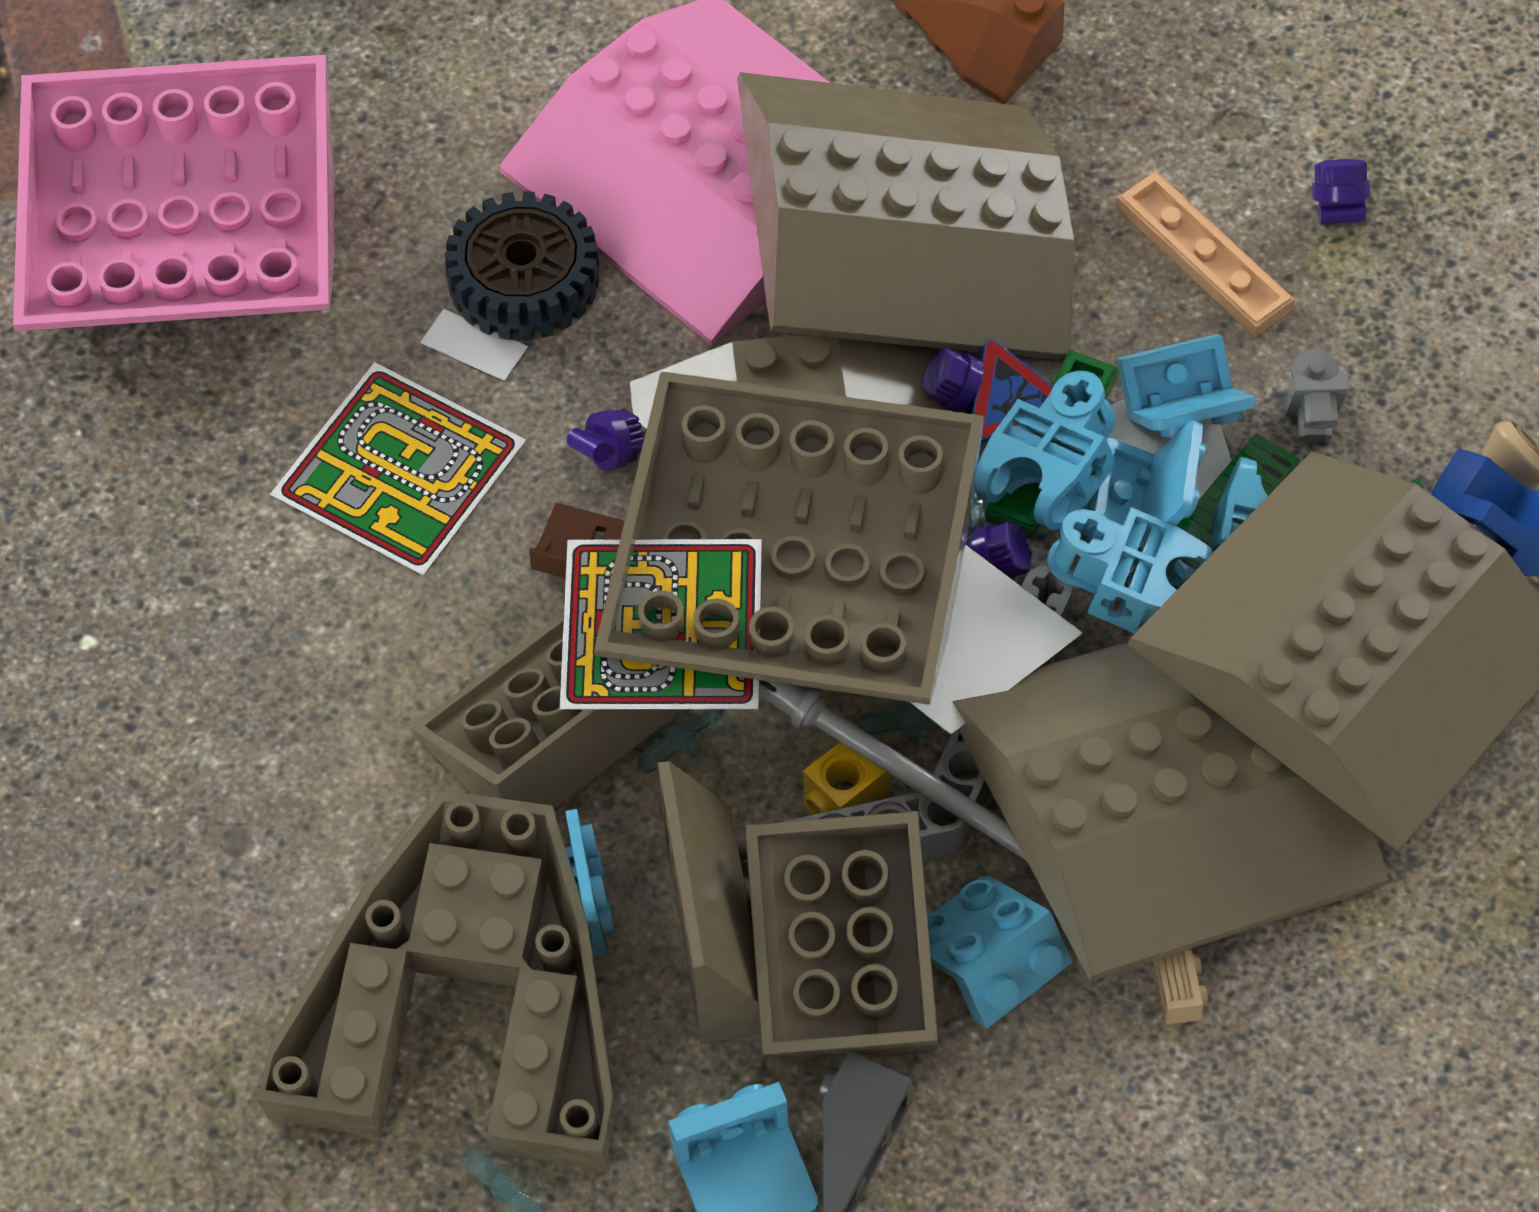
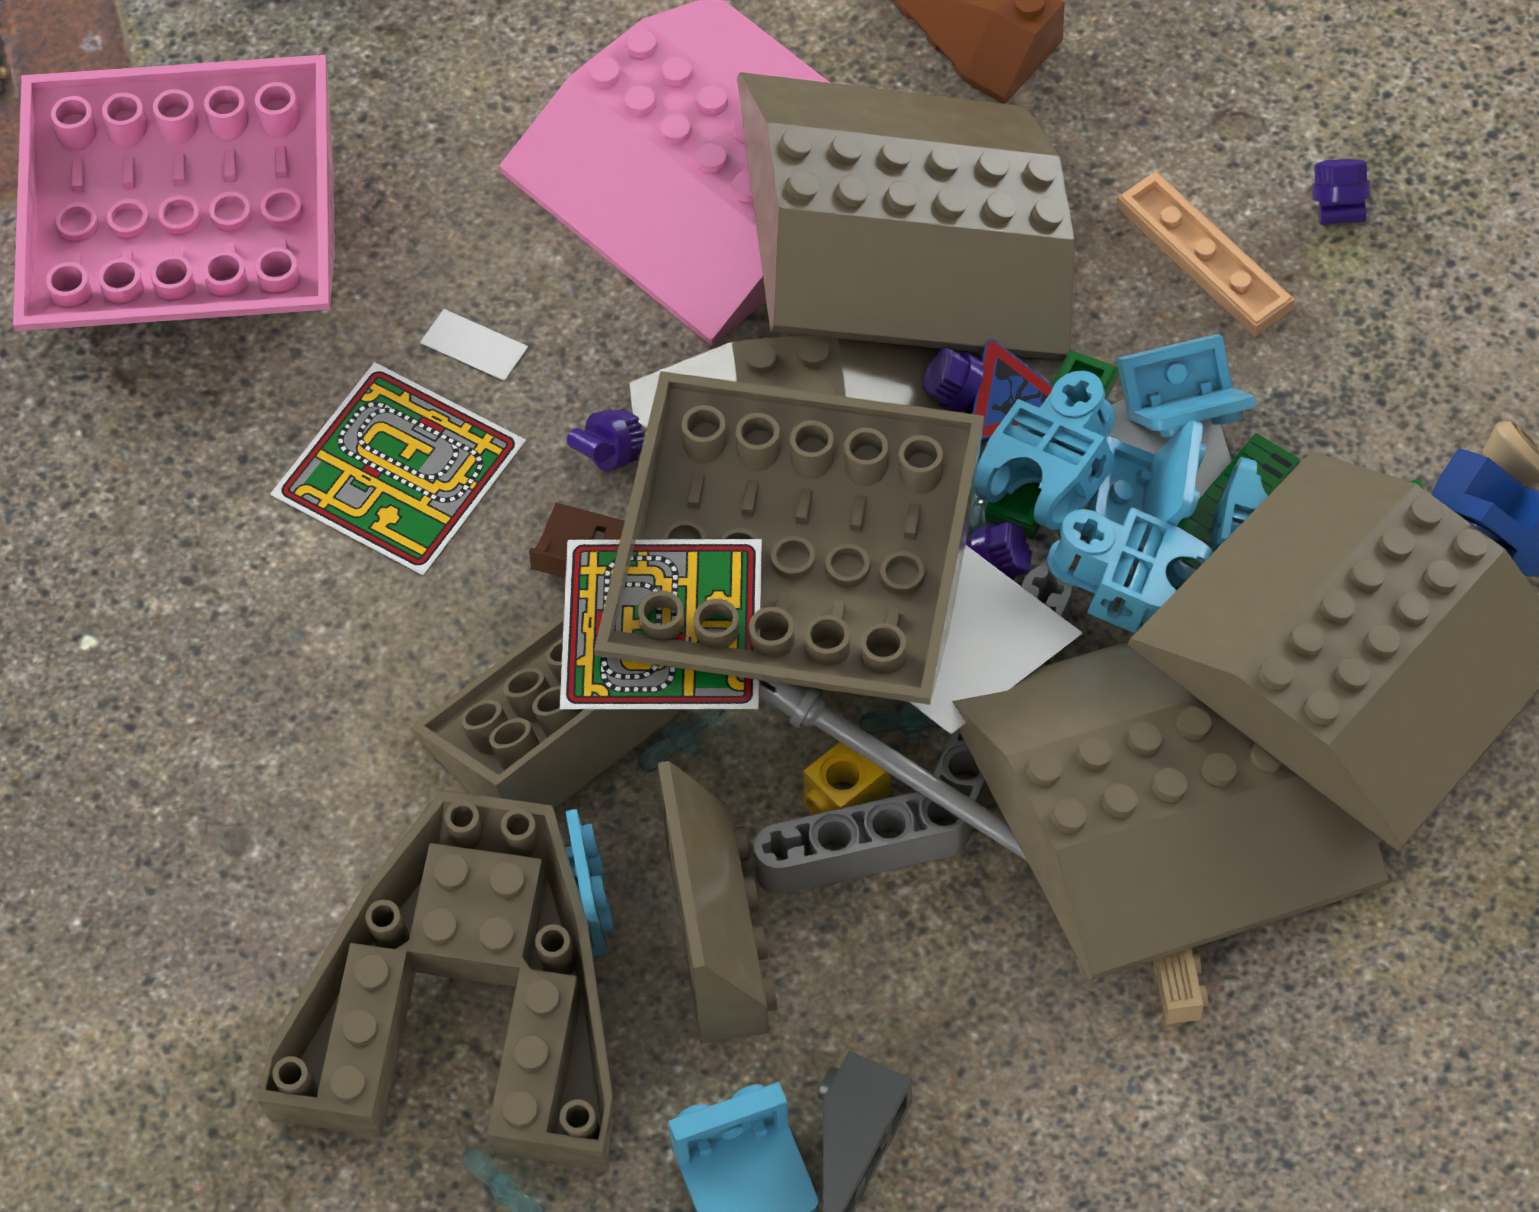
(522, 265): wheel -> none
(841, 936): dark tan slope -> none
(995, 947): medium azure bracket -> none
(1315, 395): light grey hips -> none

